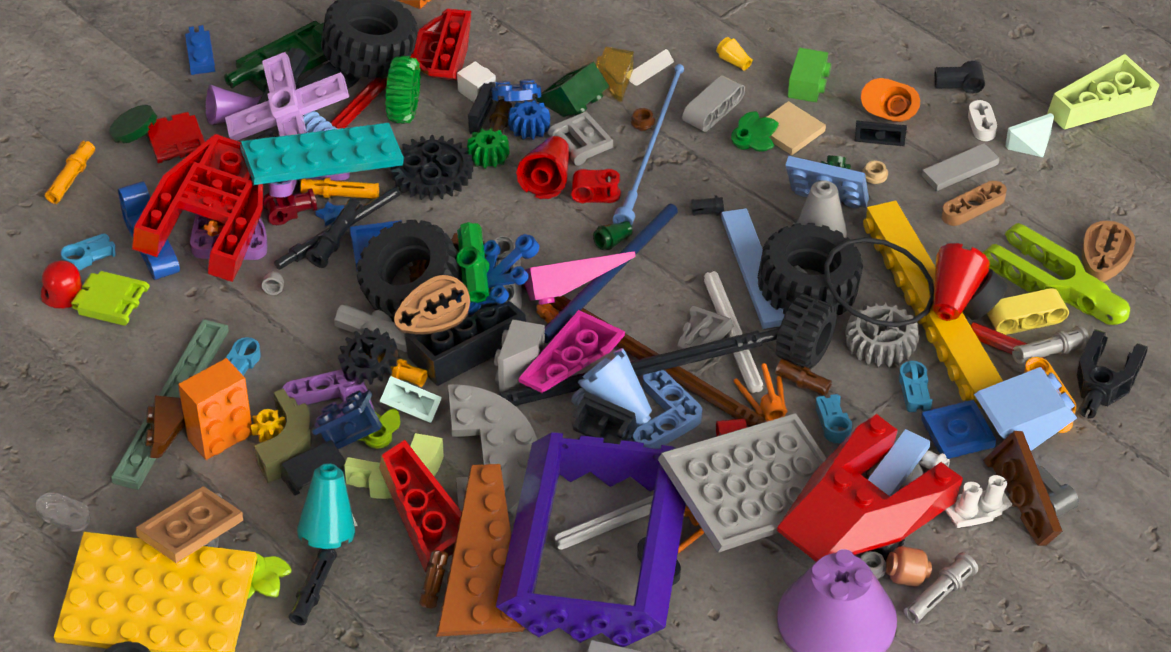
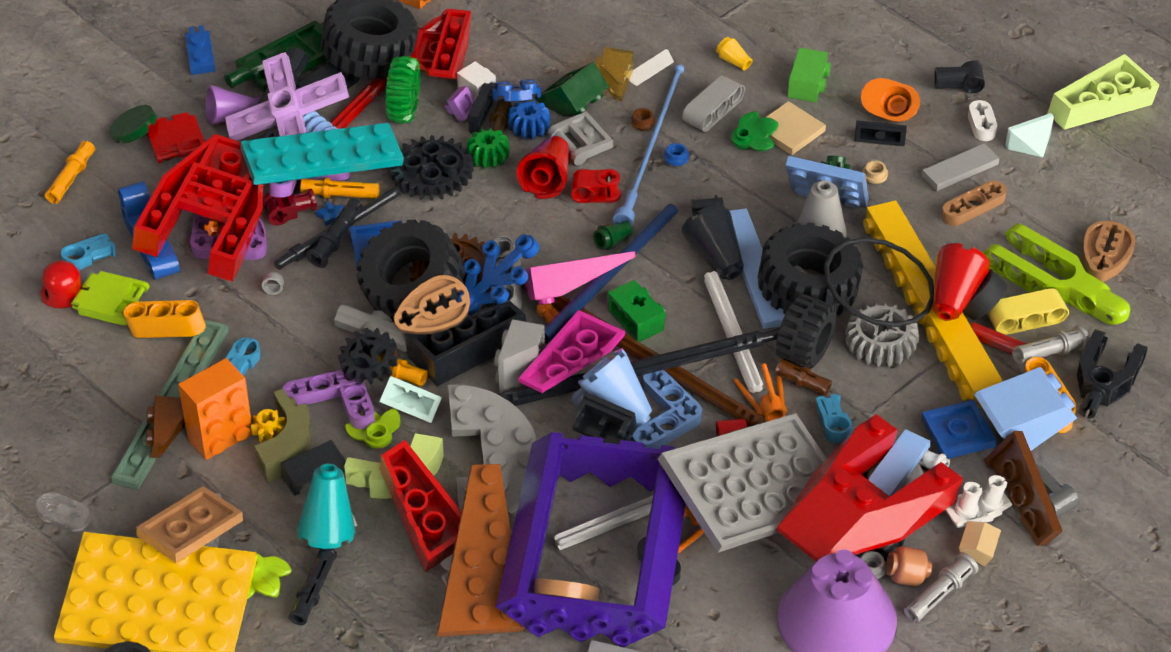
(164, 319): none -> light orange beam
(348, 420): dark blue bracket -> none
(433, 579): reddish brown axle -> none
(460, 103): none -> medium lavender tile
(473, 261): green piece -> none
(566, 589): none -> medium nougat piece
(636, 310): none -> green brick
(676, 154): none -> blue plate
(704, 328): light grey wing -> none
(715, 240): none -> black cone
(915, 389): dark azure piece -> none
(979, 541): none -> tan piece

